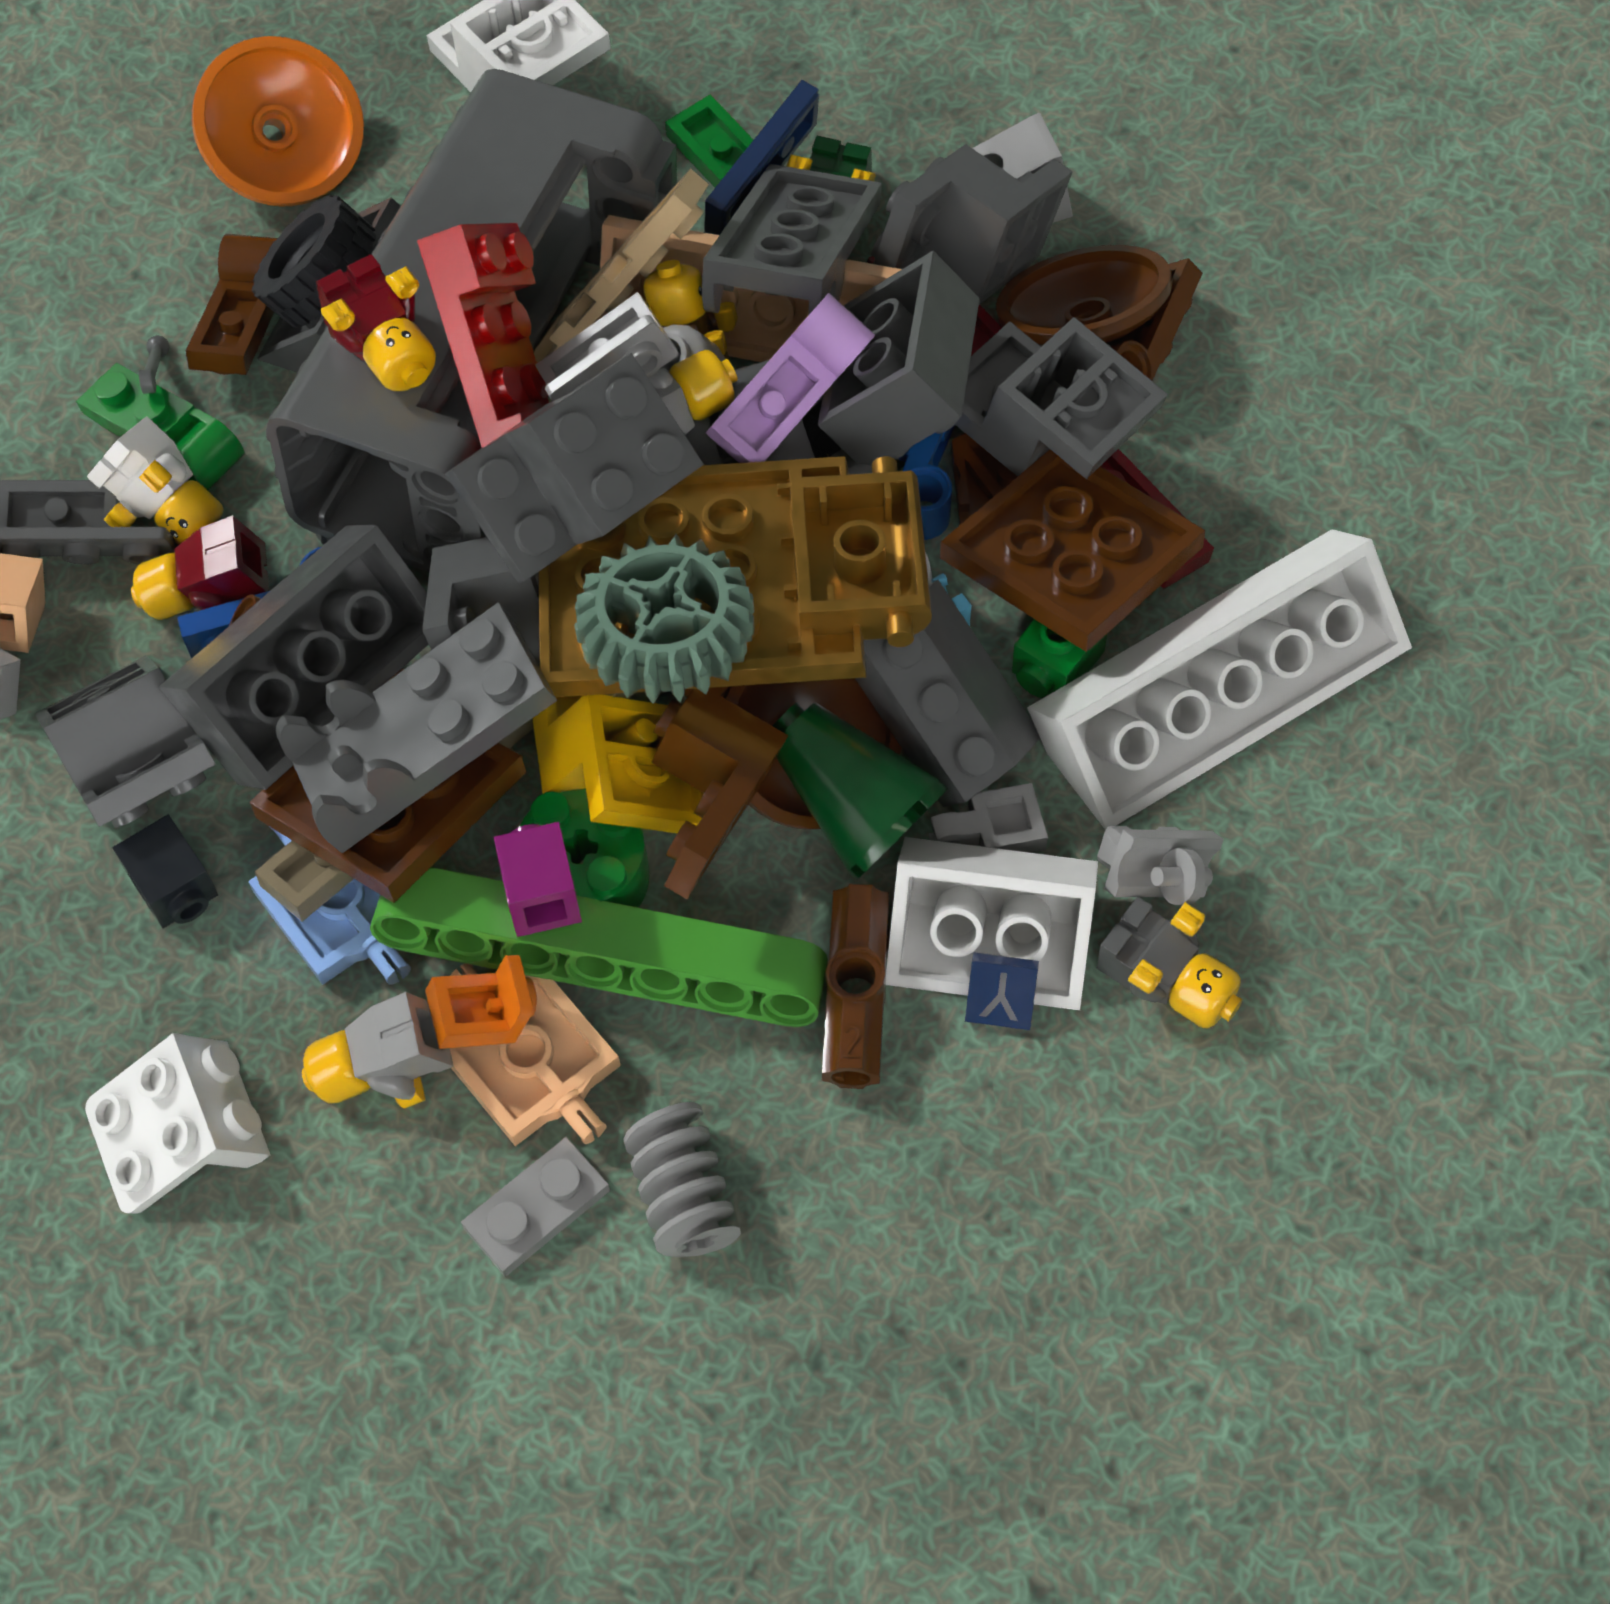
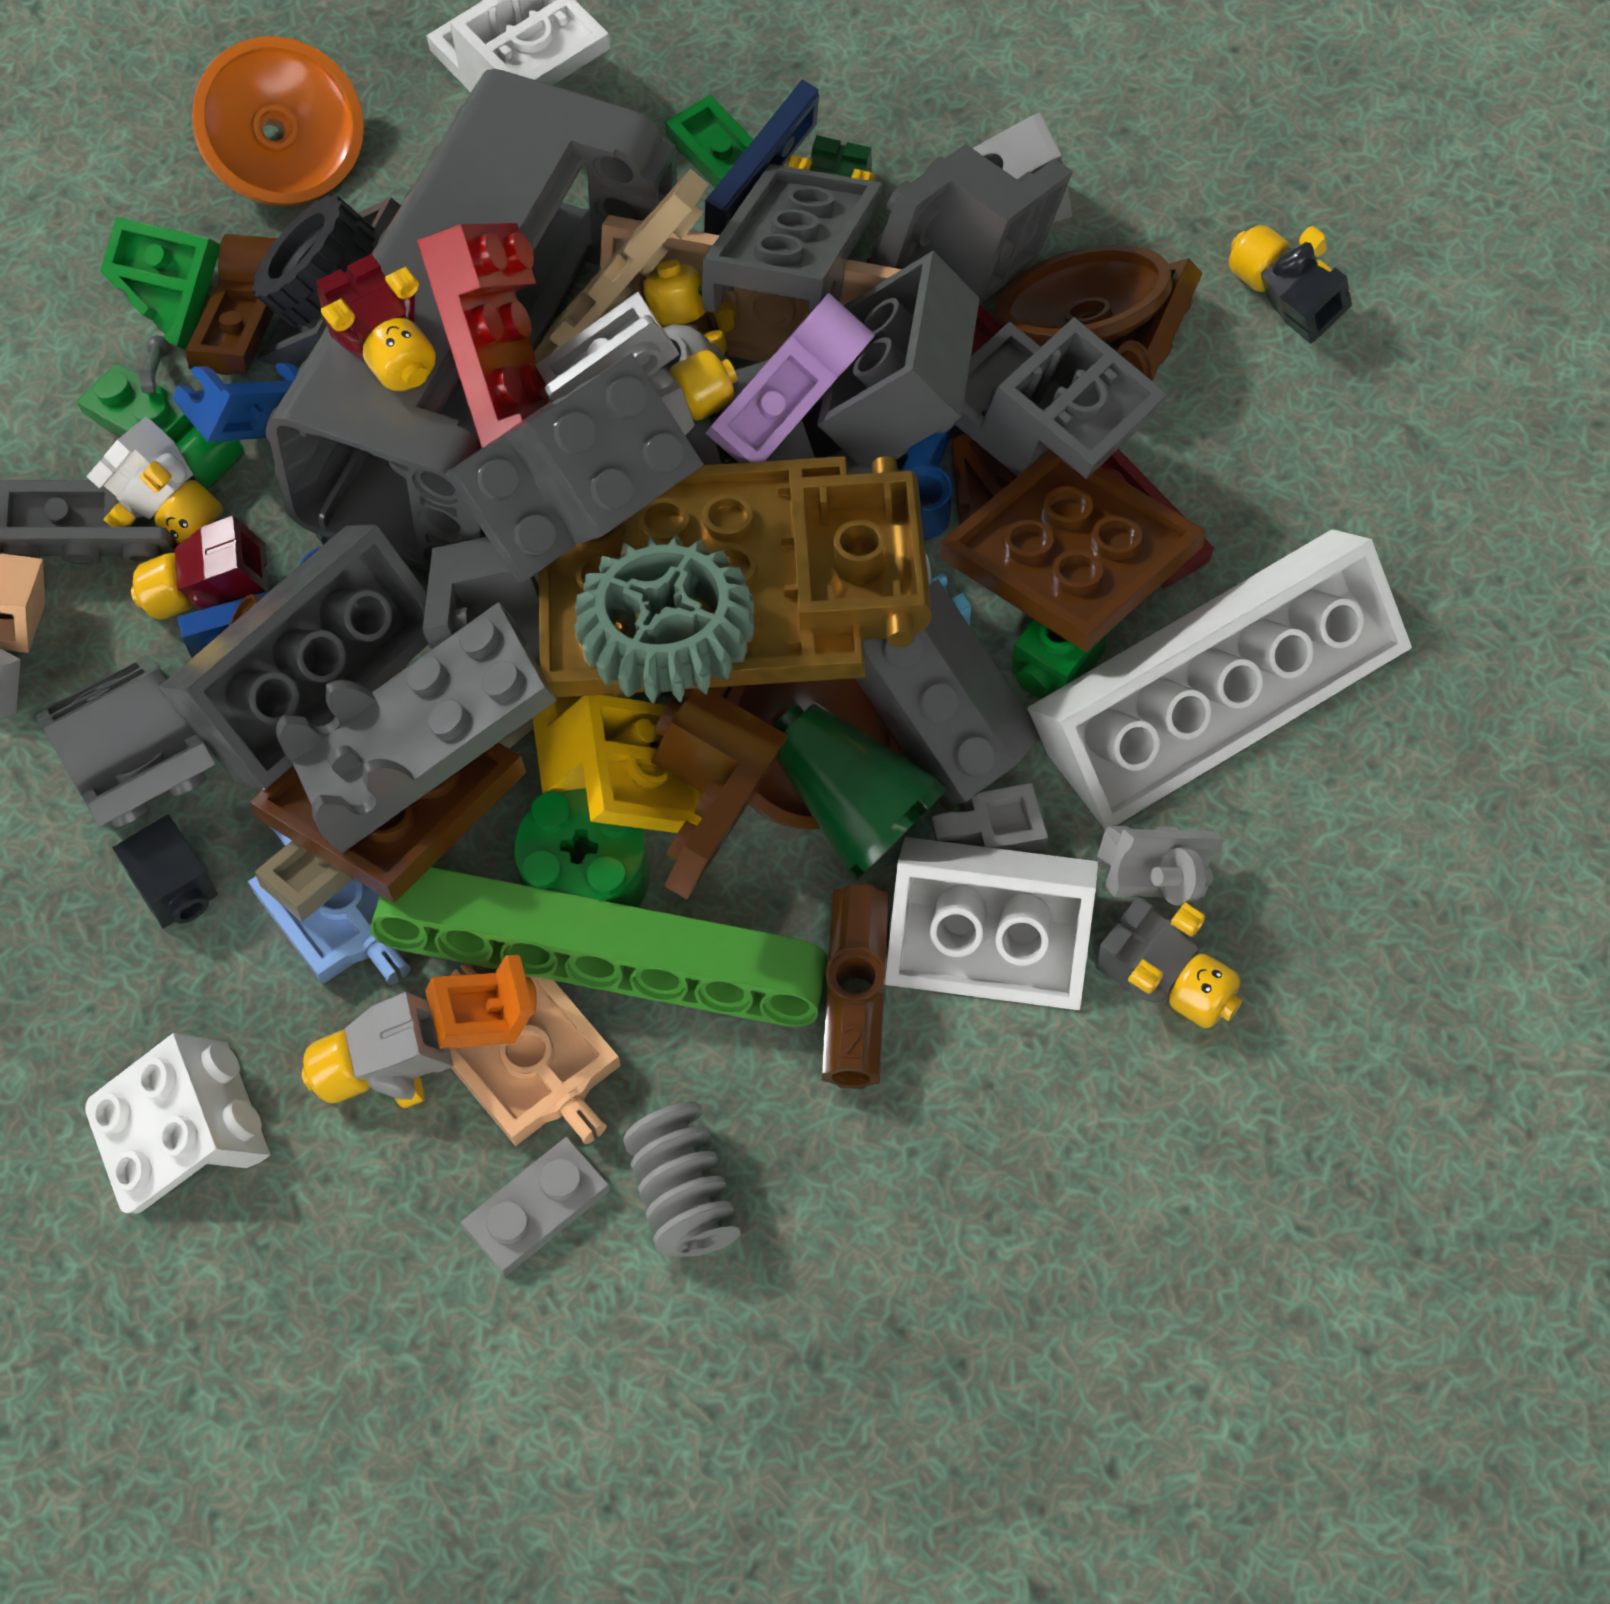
(162, 274): none -> green wing
(232, 409): none -> blue hinge
(537, 878): magenta brick -> none
(1001, 991): dark blue tile -> none
(1298, 286): none -> black piece

